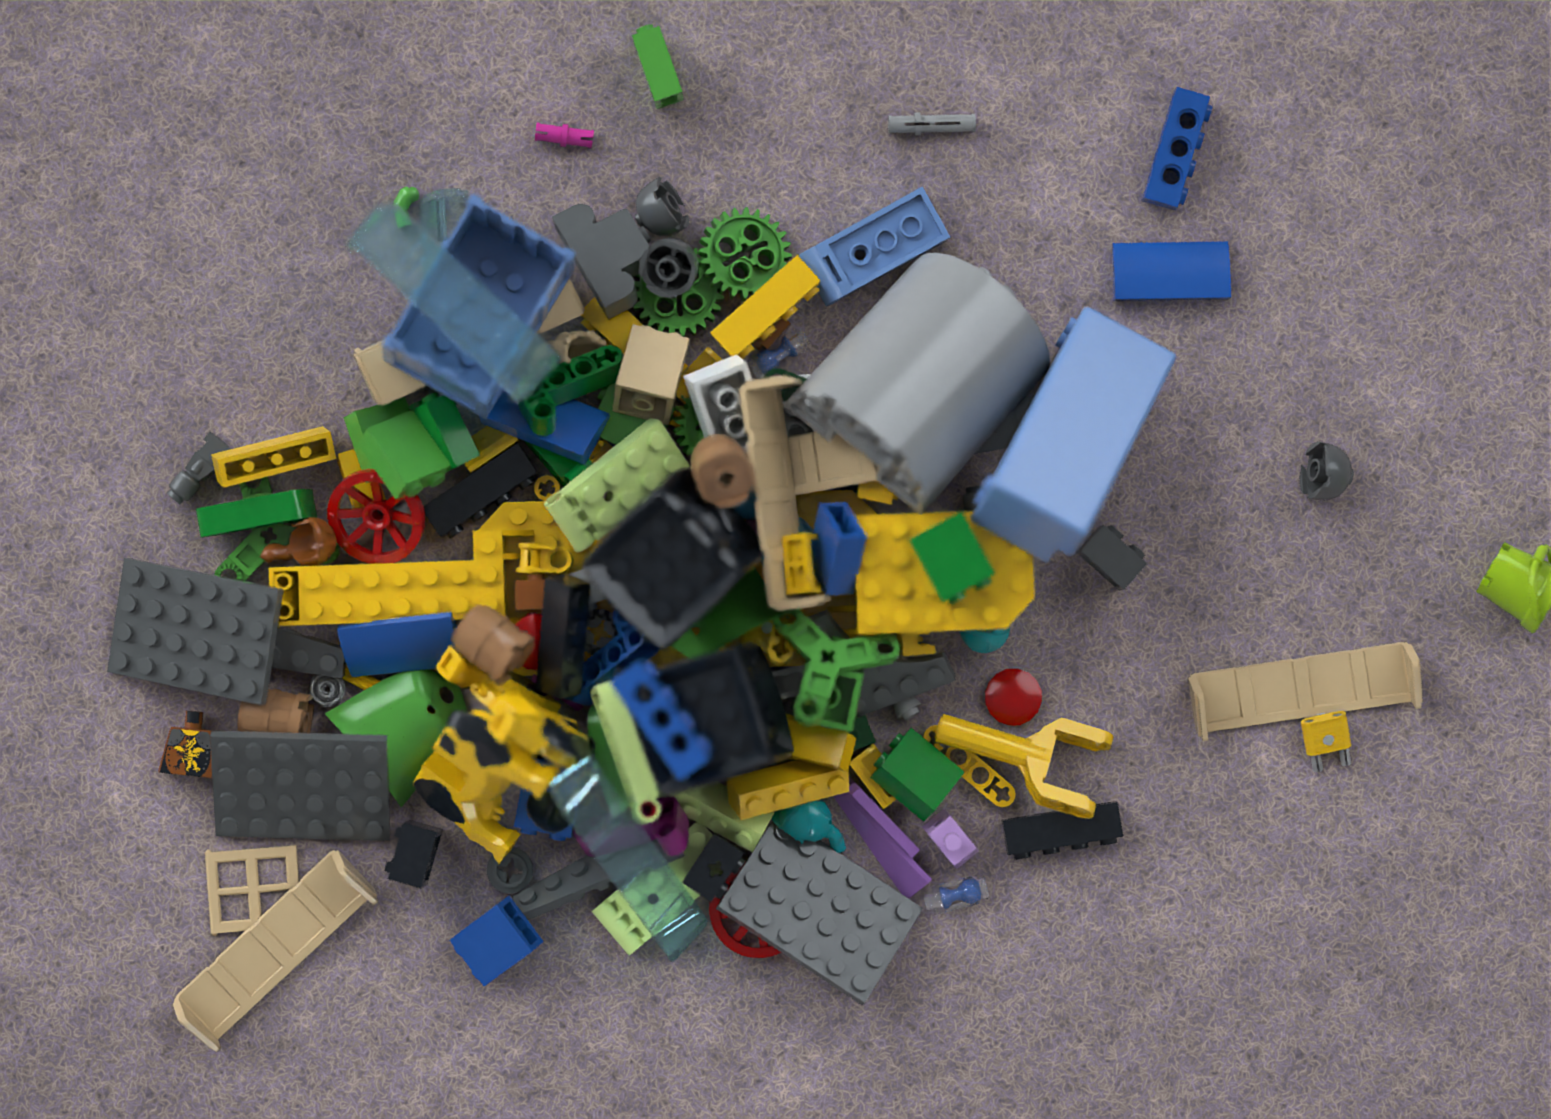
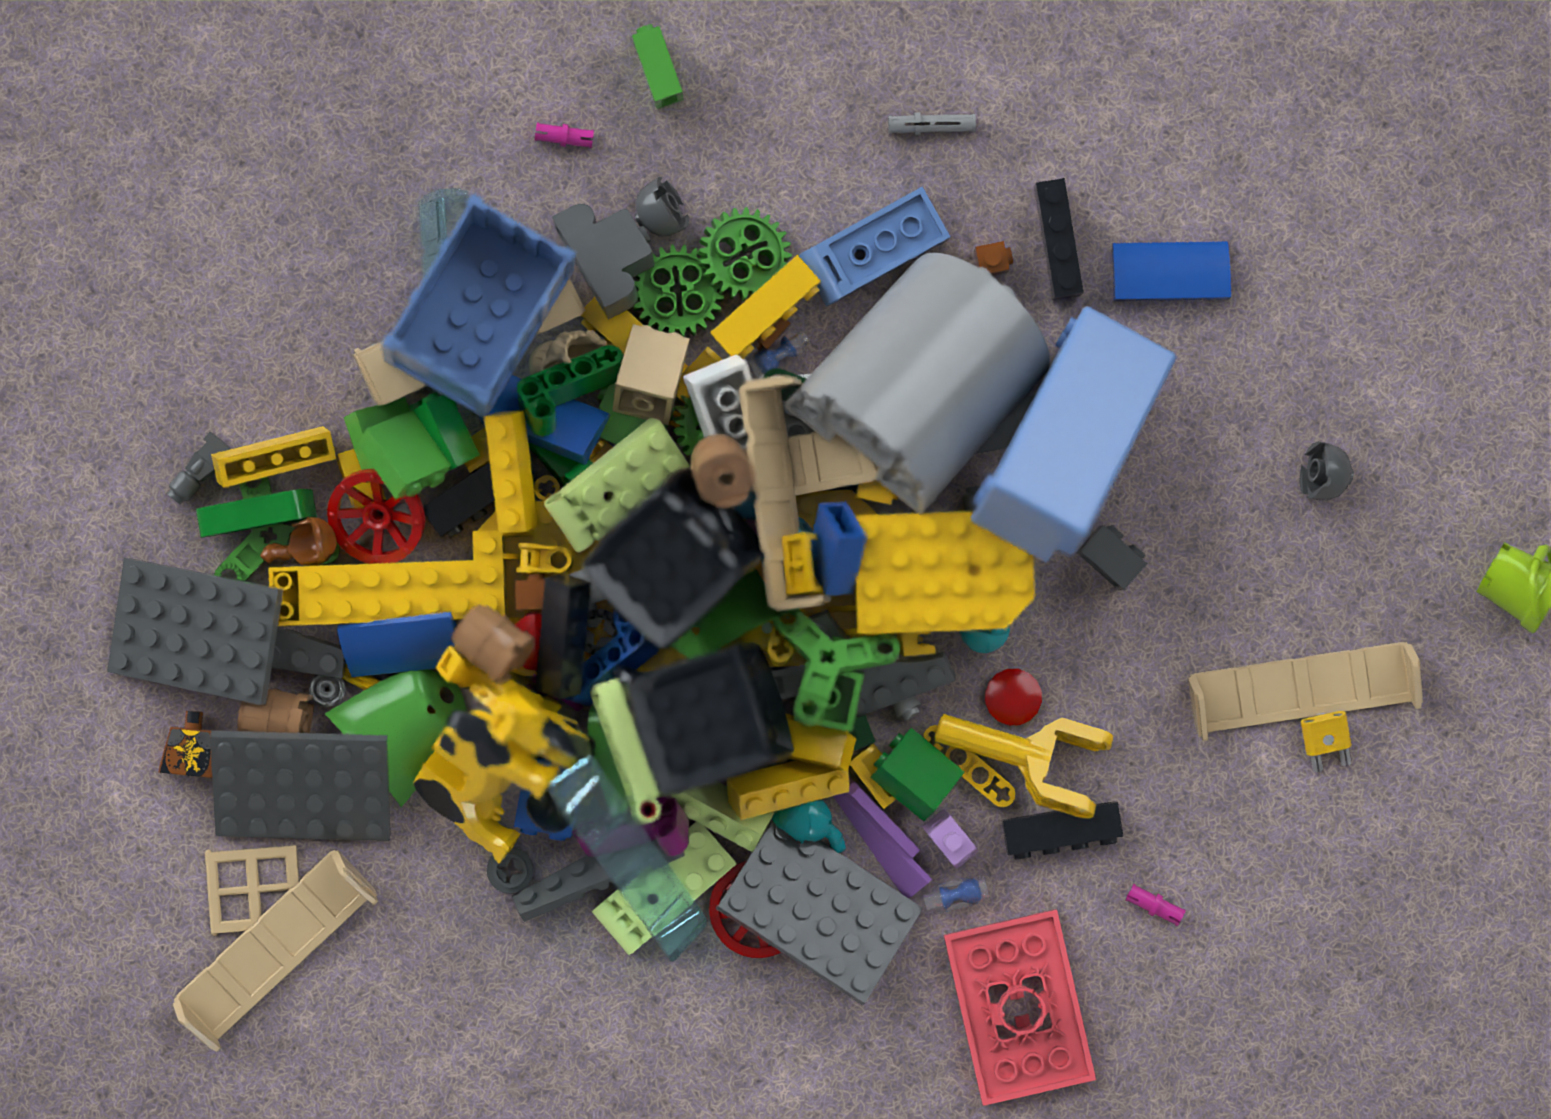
(405, 197): bright green arm -> none
(414, 853): black container -> none
(454, 299): clear light blue piece -> none
(496, 941): blue brick -> none
(511, 471): none -> yellow brick
(645, 712): blue brick -> none
(669, 267): dark grey cylinder -> none
(716, 850): black brick -> none
(952, 558): green brick -> none
(994, 257): none -> dark orange brick
(1031, 1059): none -> coral plate
(1058, 239): none -> black brick
(1155, 905): none -> dark pink pin
(1182, 103): blue brick -> none

